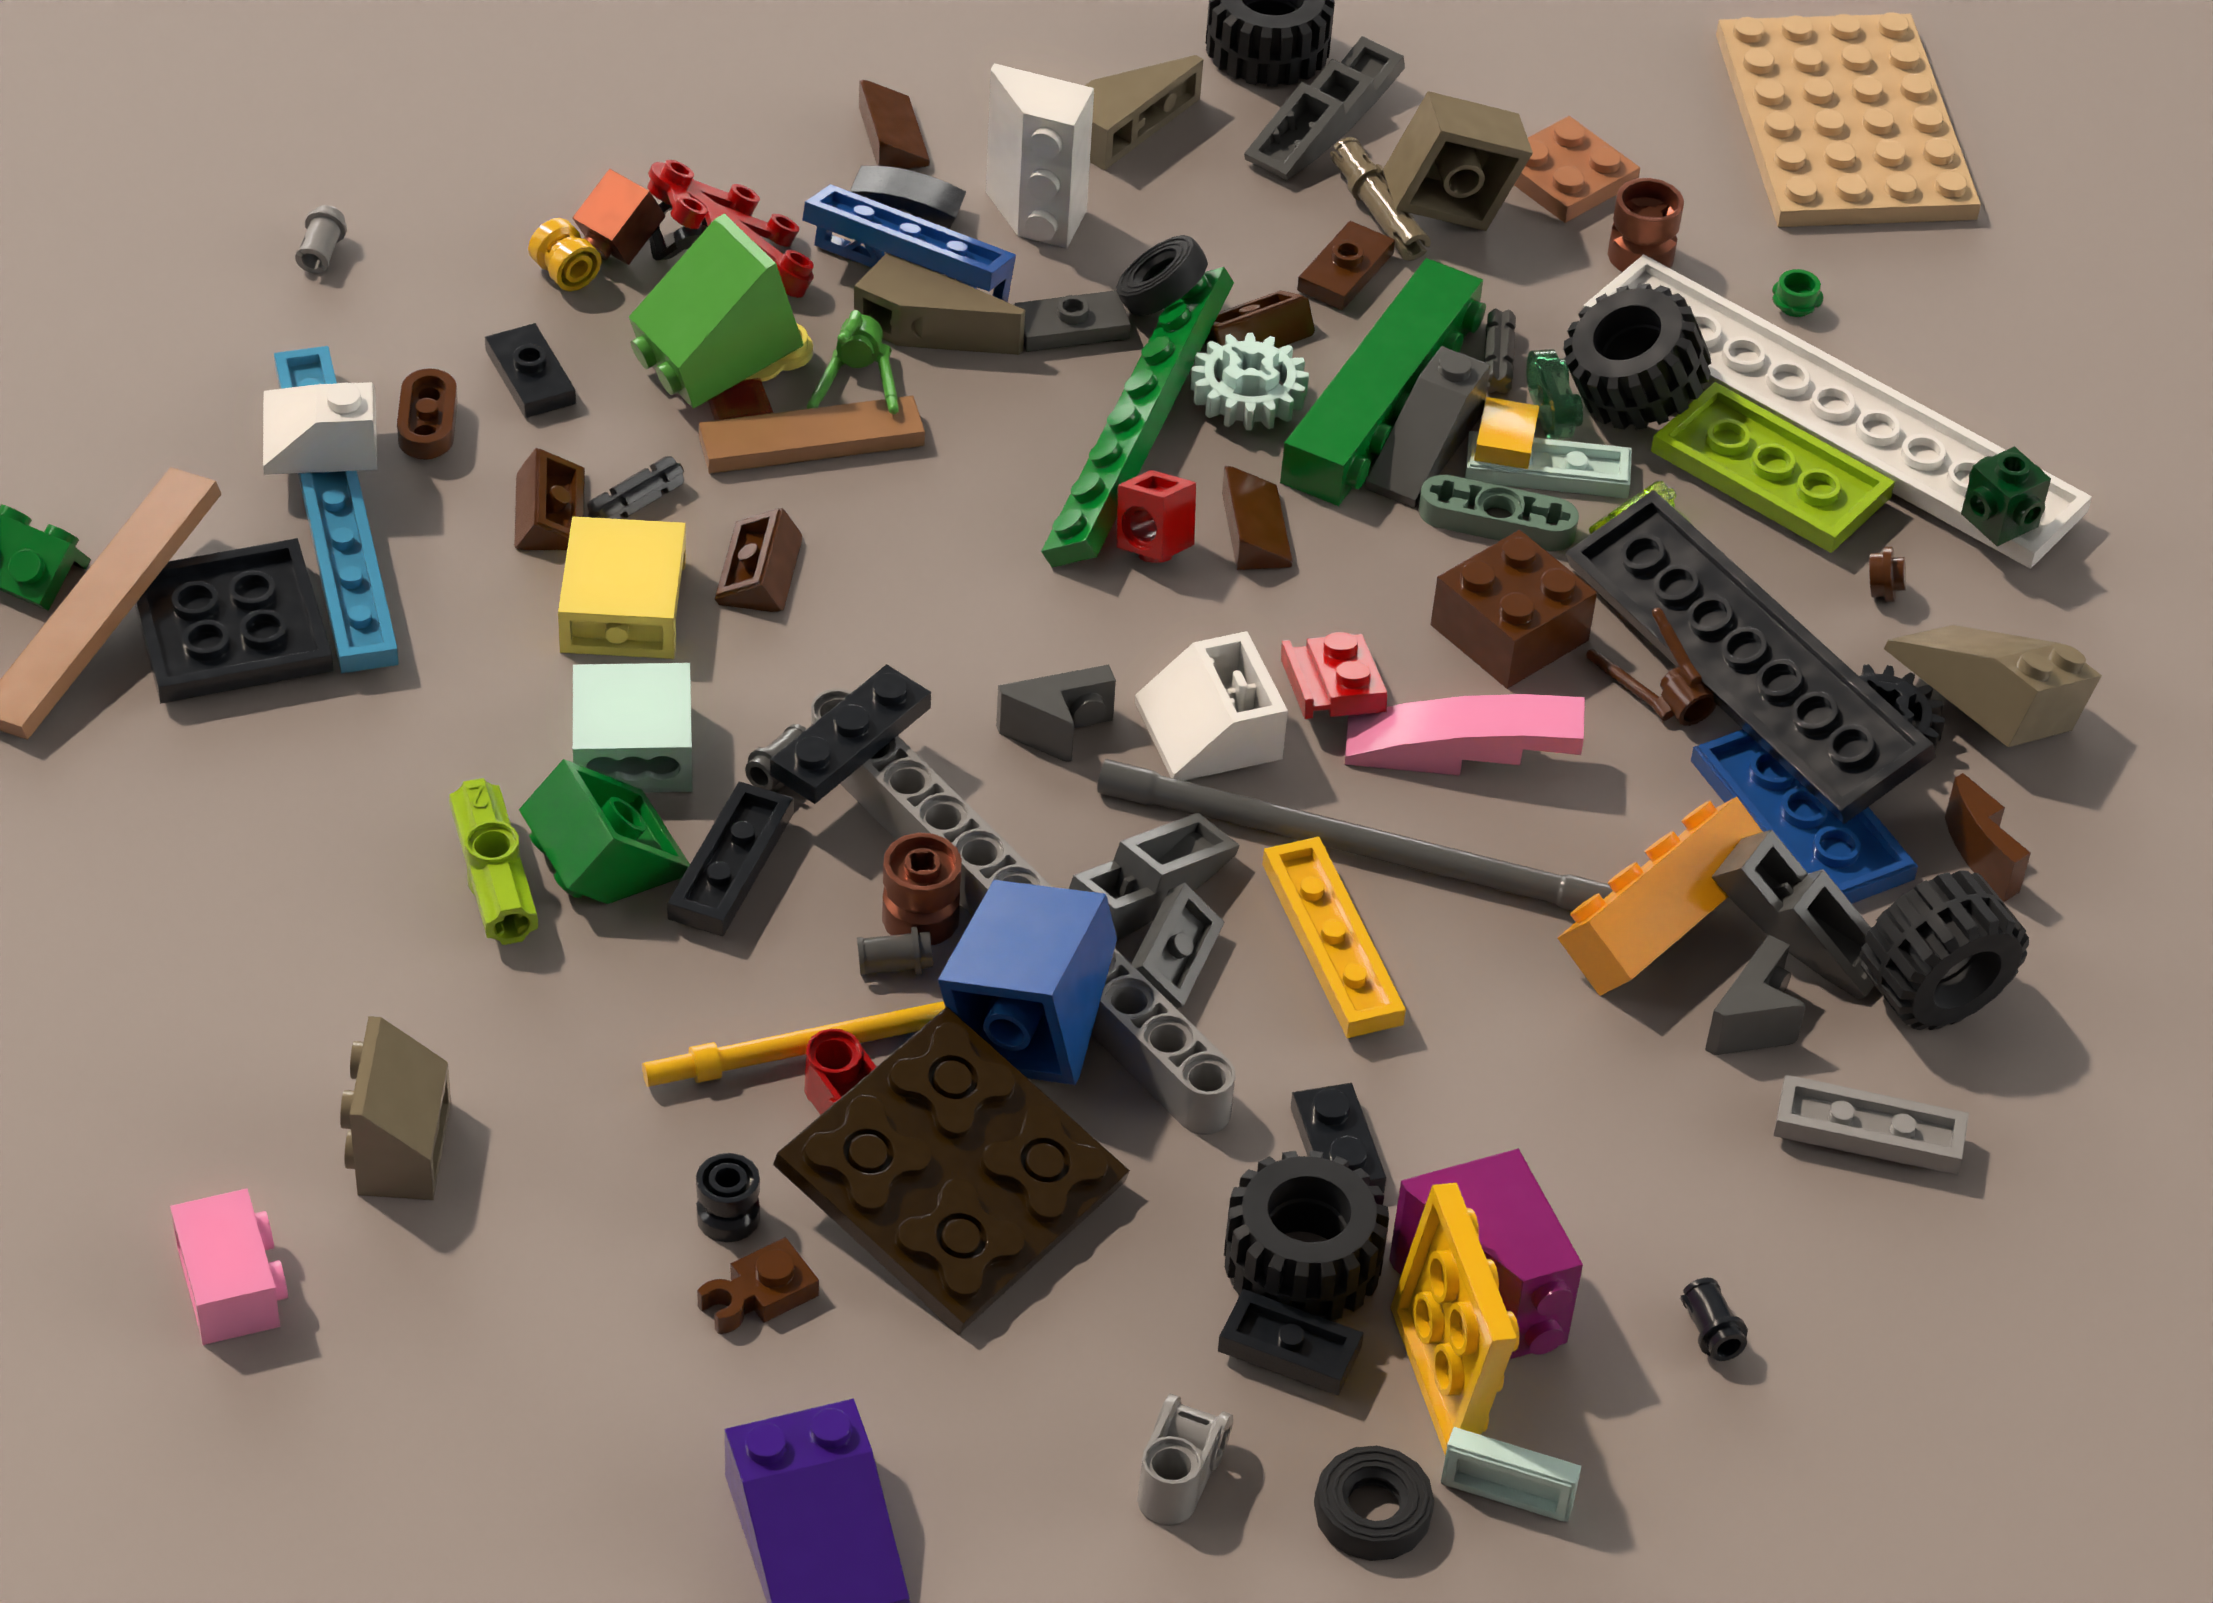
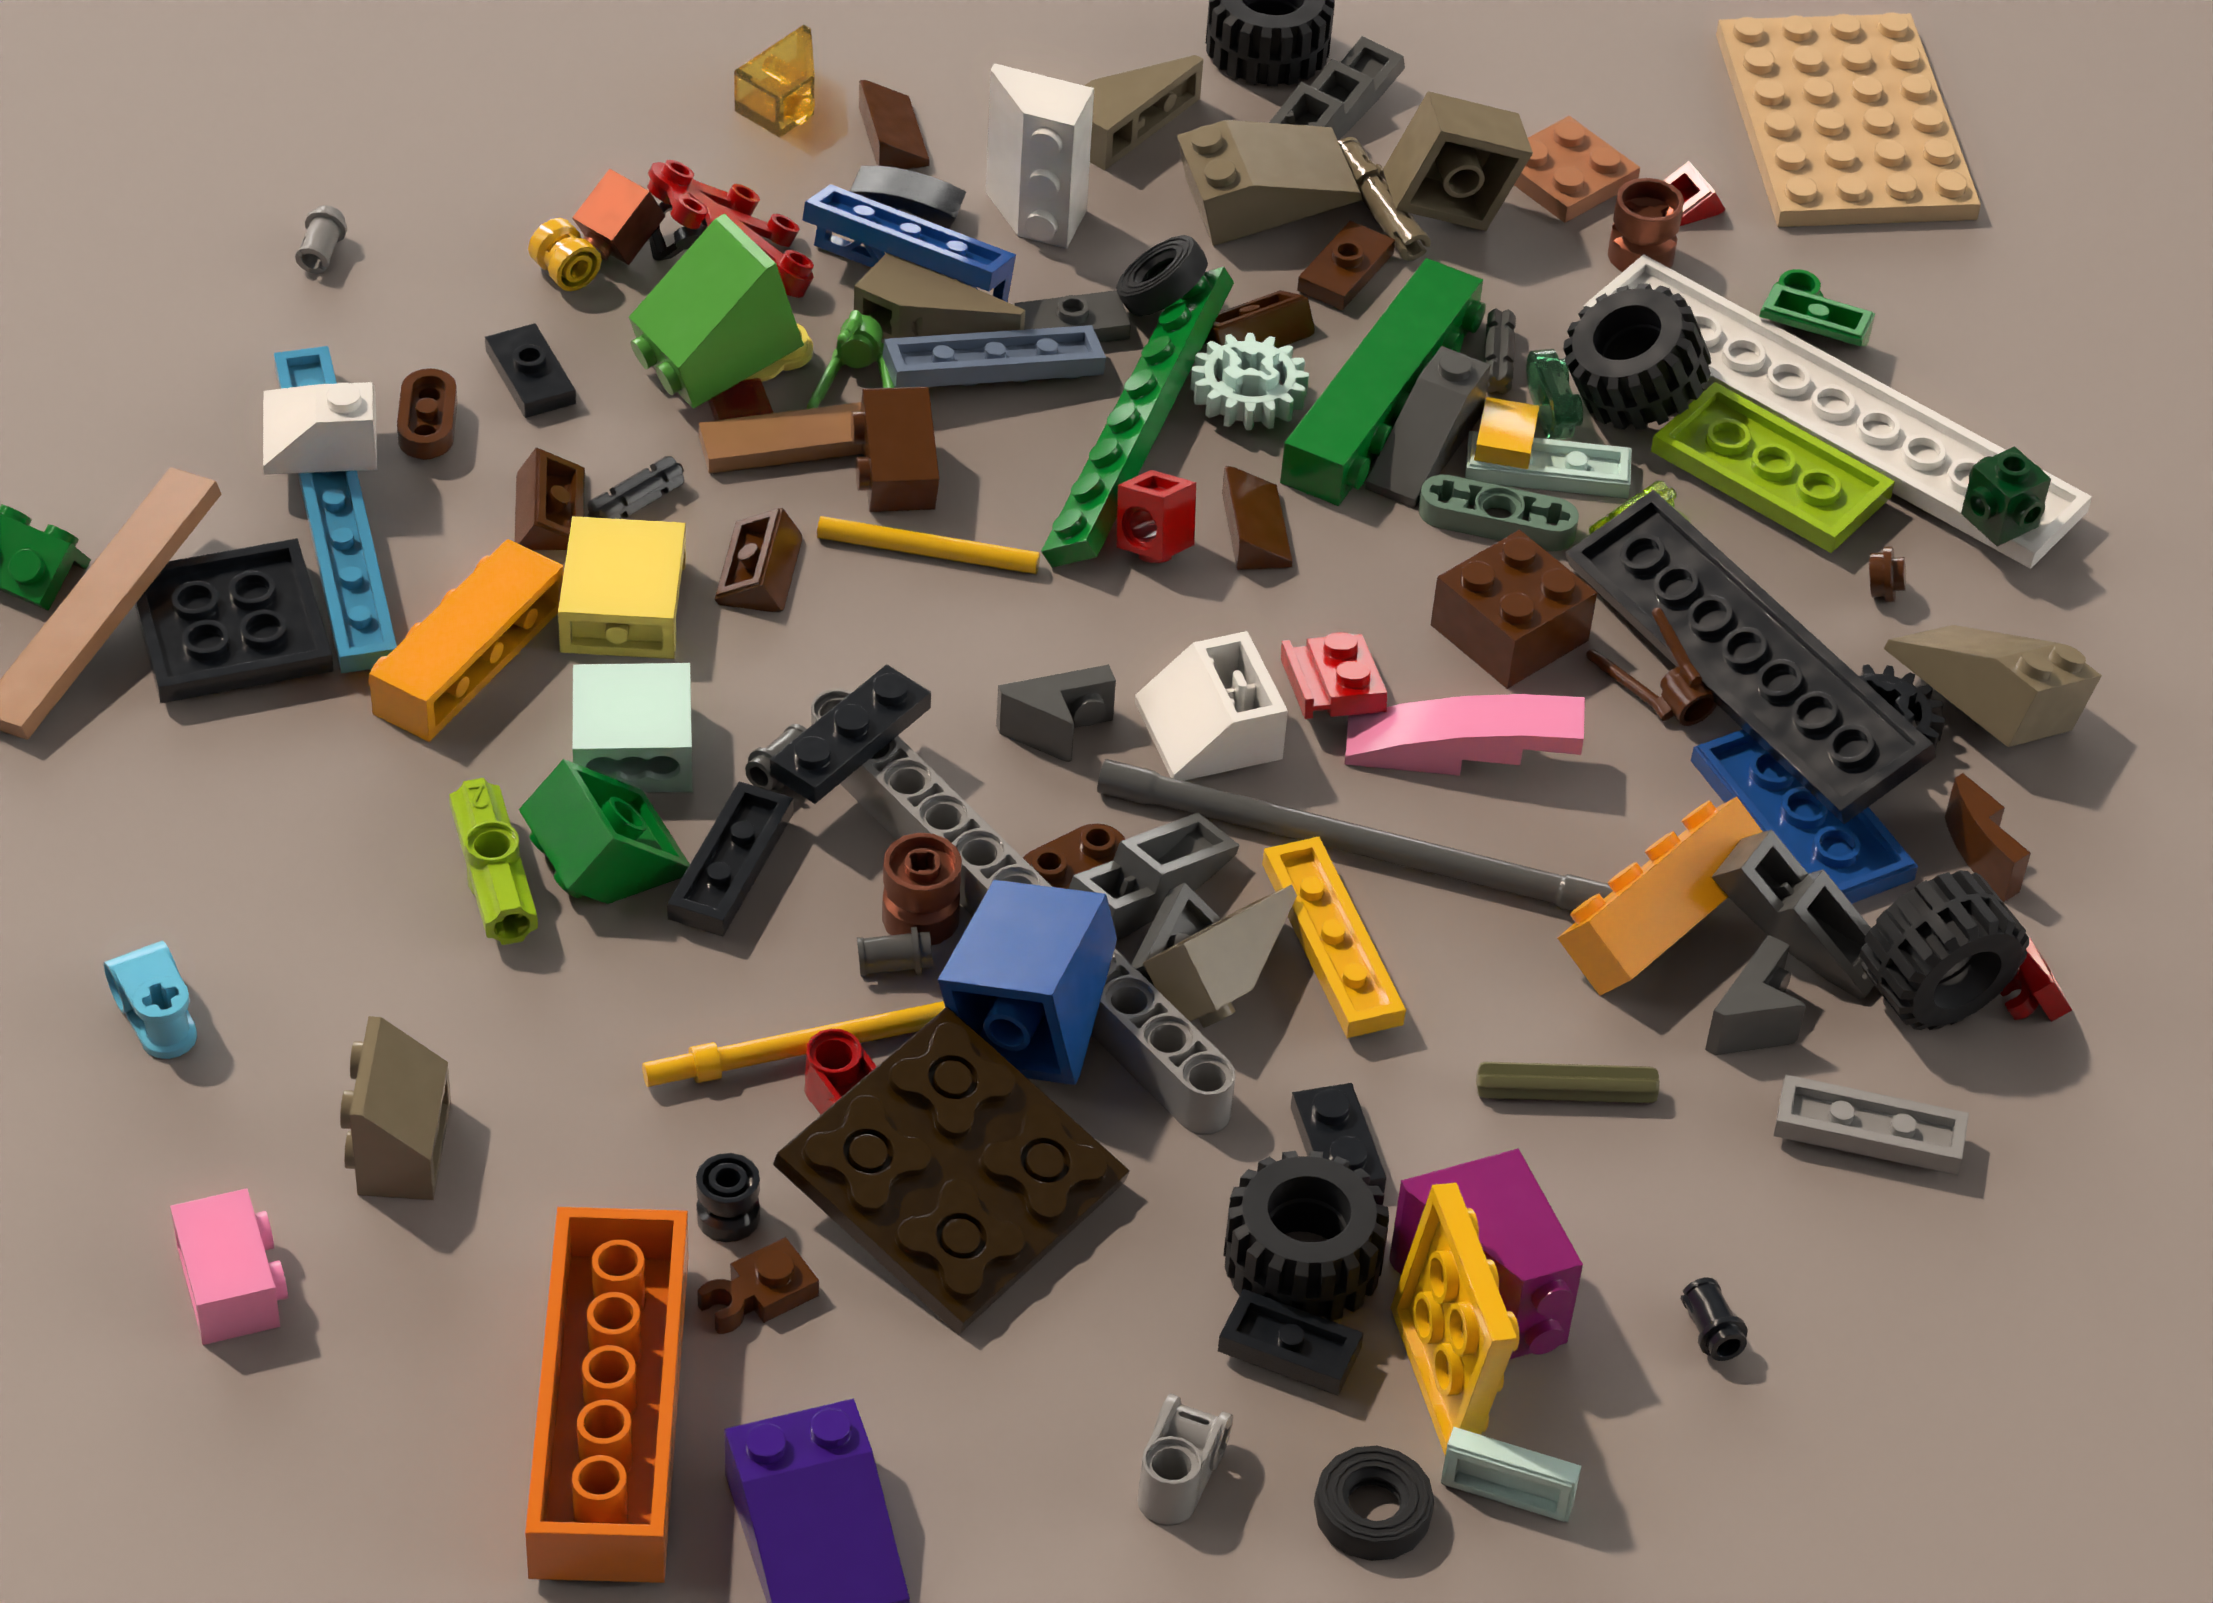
(153, 999): none -> medium azure piece
(466, 640): none -> light orange brick
(608, 1396): none -> orange brick
(778, 84): none -> clear yellow slope
(897, 449): none -> reddish brown brick
(928, 545): none -> yellow bar
(994, 357): none -> sand blue plate
(1075, 853): none -> reddish brown plate
(1221, 960): none -> dark tan slope
(1263, 175): none -> dark tan slope
(1567, 1082): none -> olive axle
(1698, 196): none -> red slope
(1818, 315): none -> green slope
(2036, 987): none -> red tile

